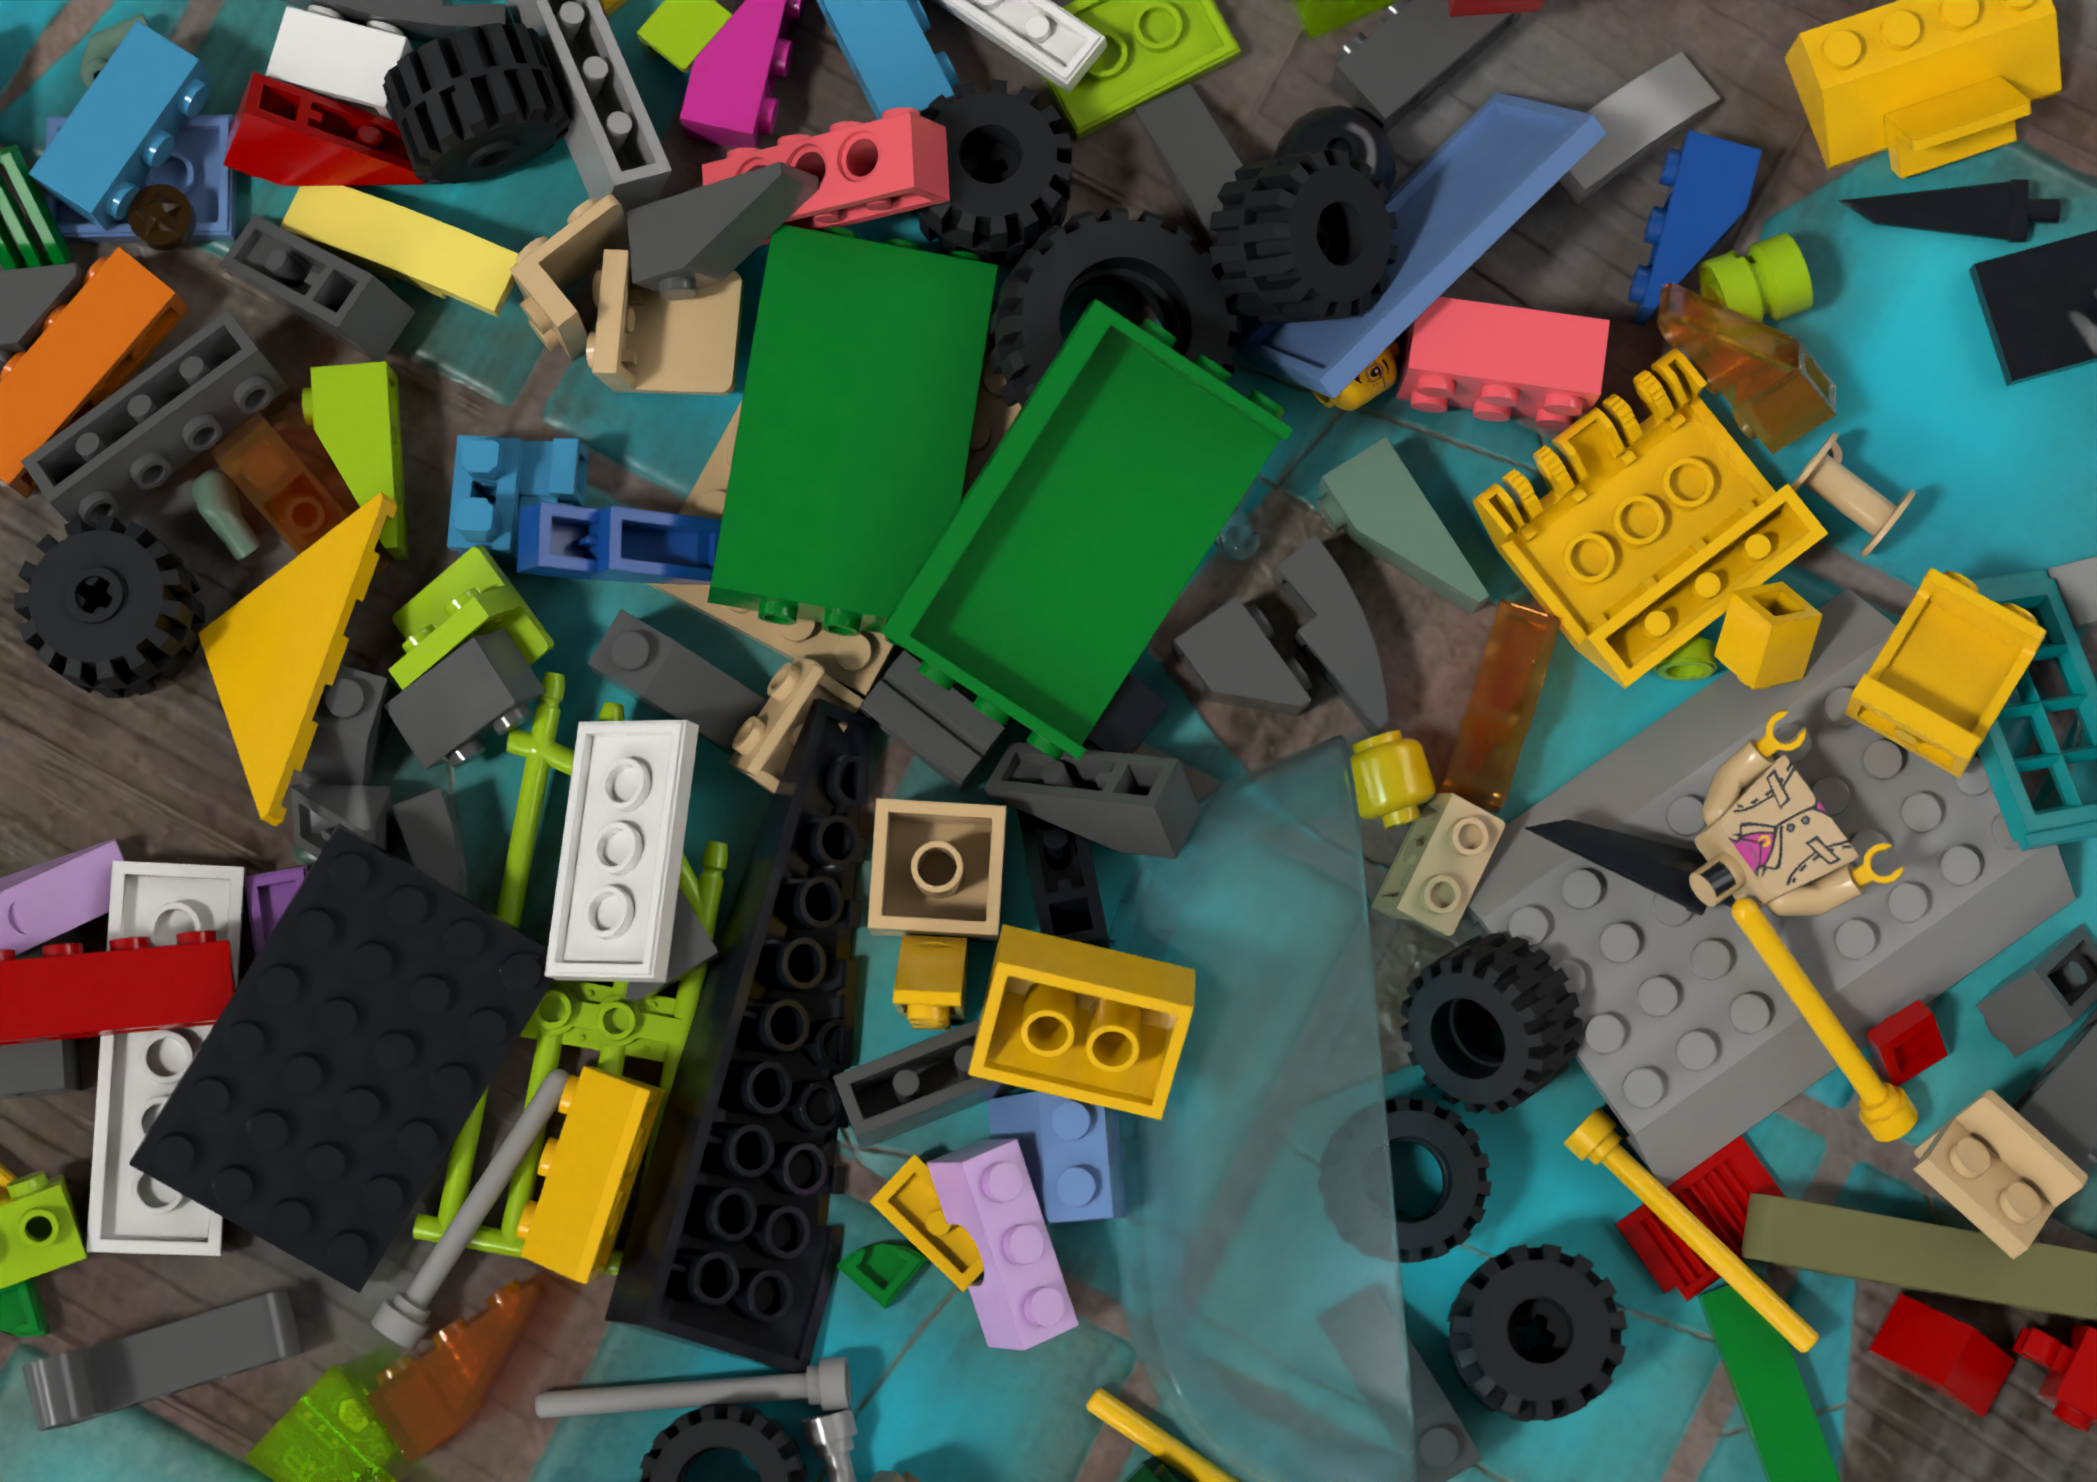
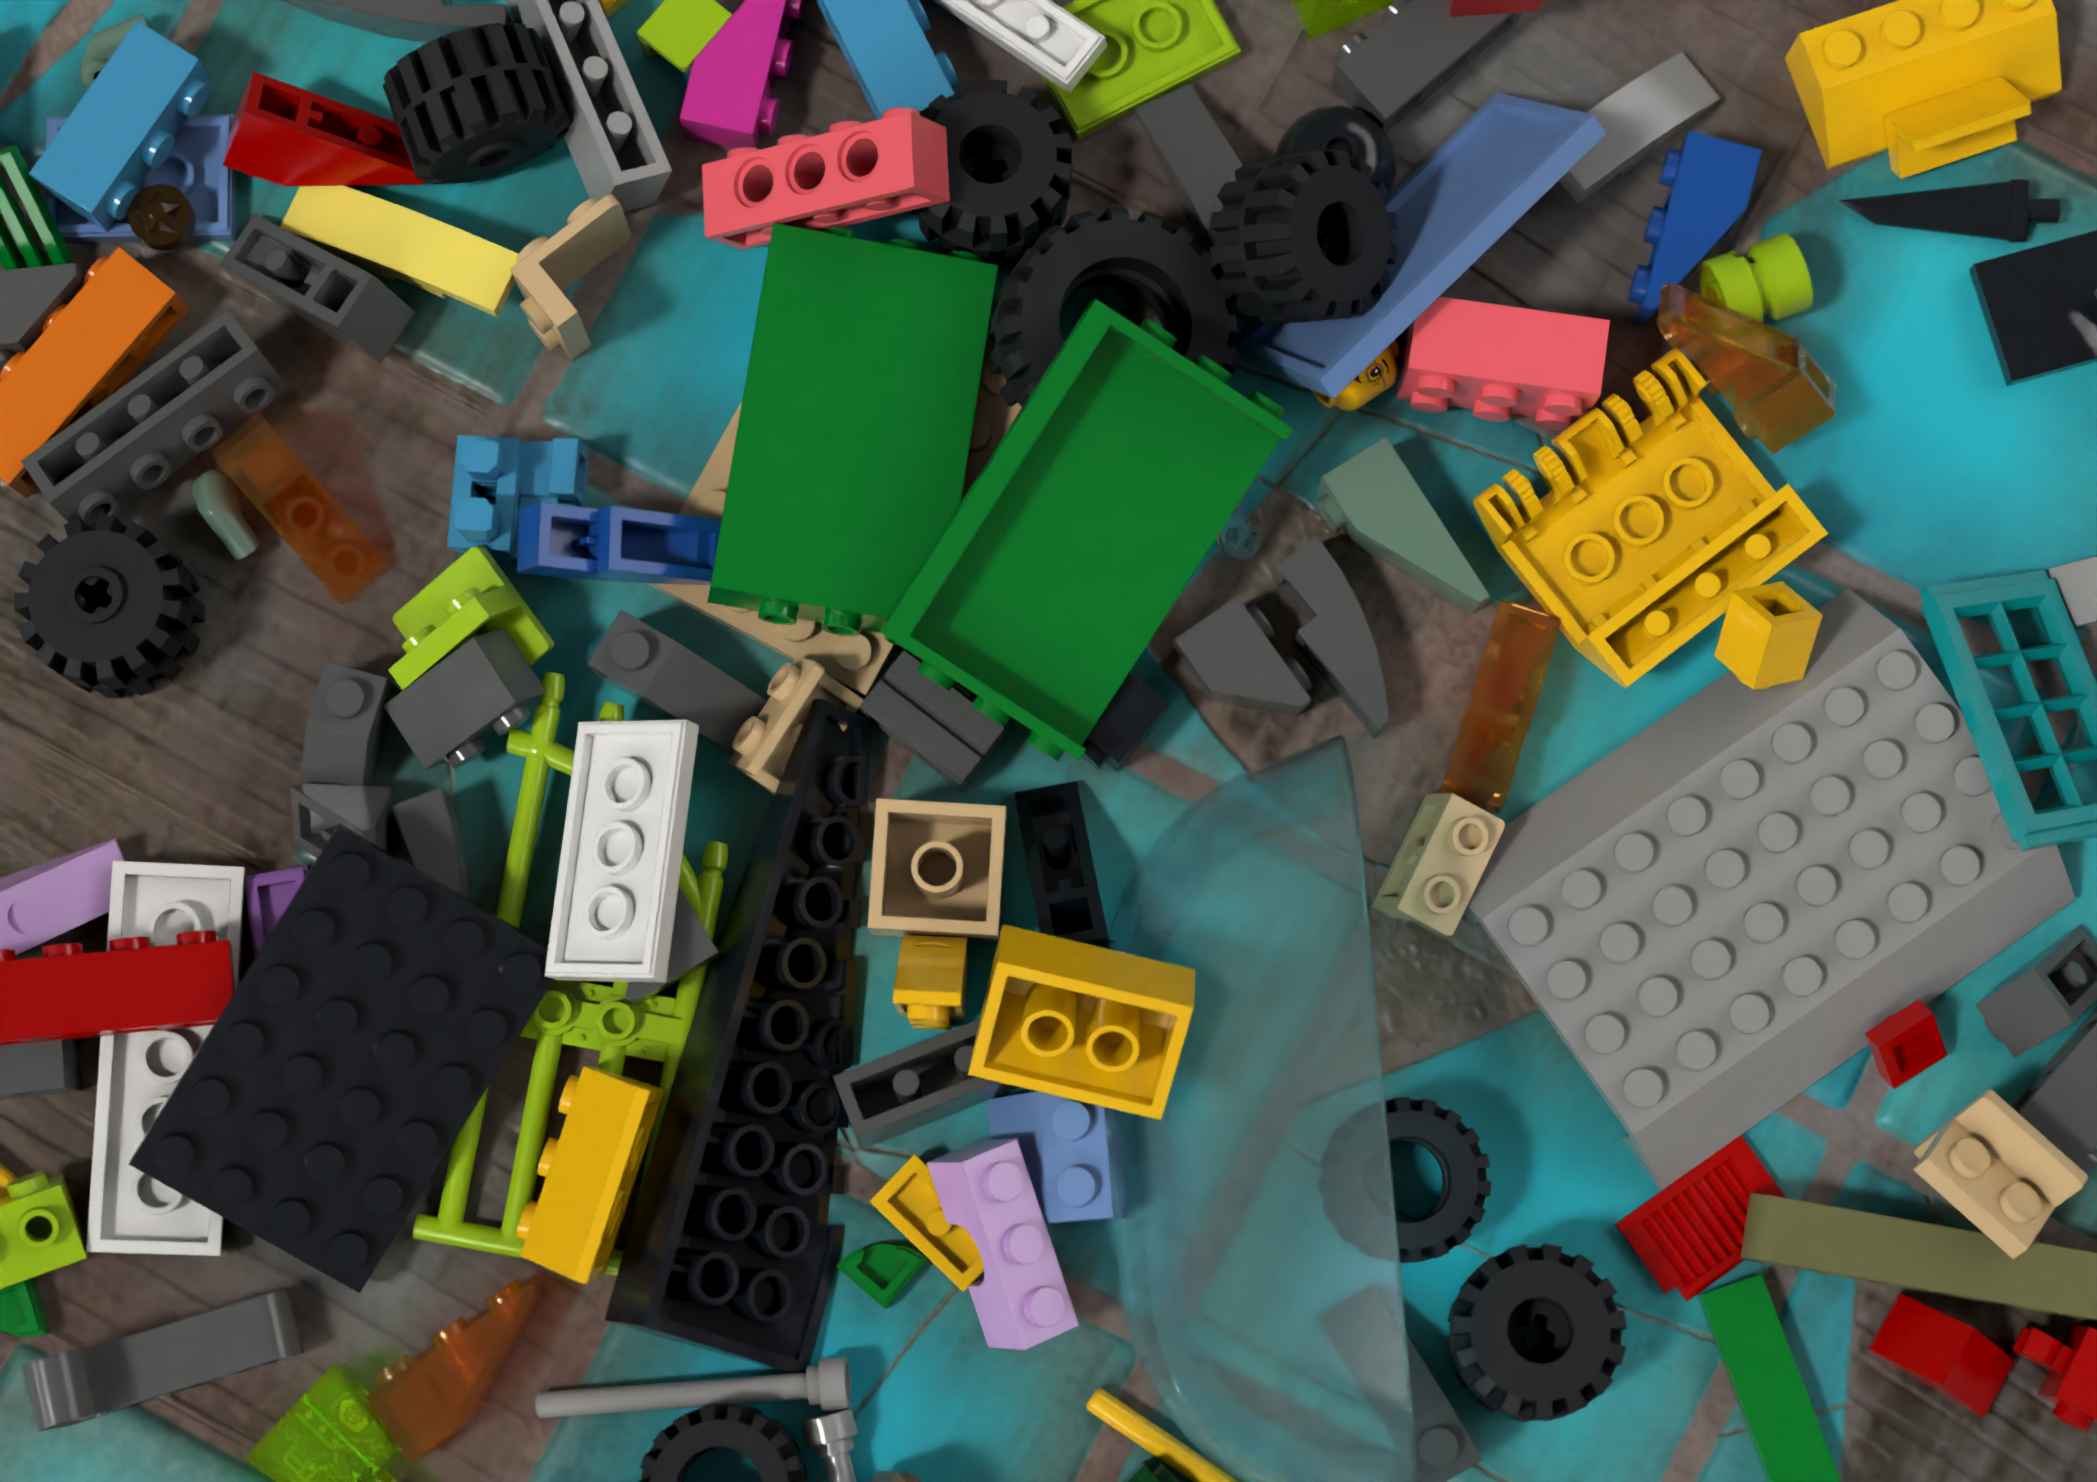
(285, 645): yellow tile -> none
(337, 57): white brick -> none
(360, 428): lime slope -> none
(406, 1314): light grey piece -> none
(663, 343): tan bracket -> none
(711, 229): dark grey slope -> none
(1105, 796): dark grey slope -> none
(1391, 778): yellow head -> none
(1525, 1001): black tyre -> none
(1600, 1143): yellow piece -> none
(1643, 861): black bar -> none
(1690, 661): lime tile -> none
(1774, 838): tan torso -> none
(1850, 493): tan piece -> none
(1884, 1108): yellow piece -> none
(1946, 671): yellow panel -> none

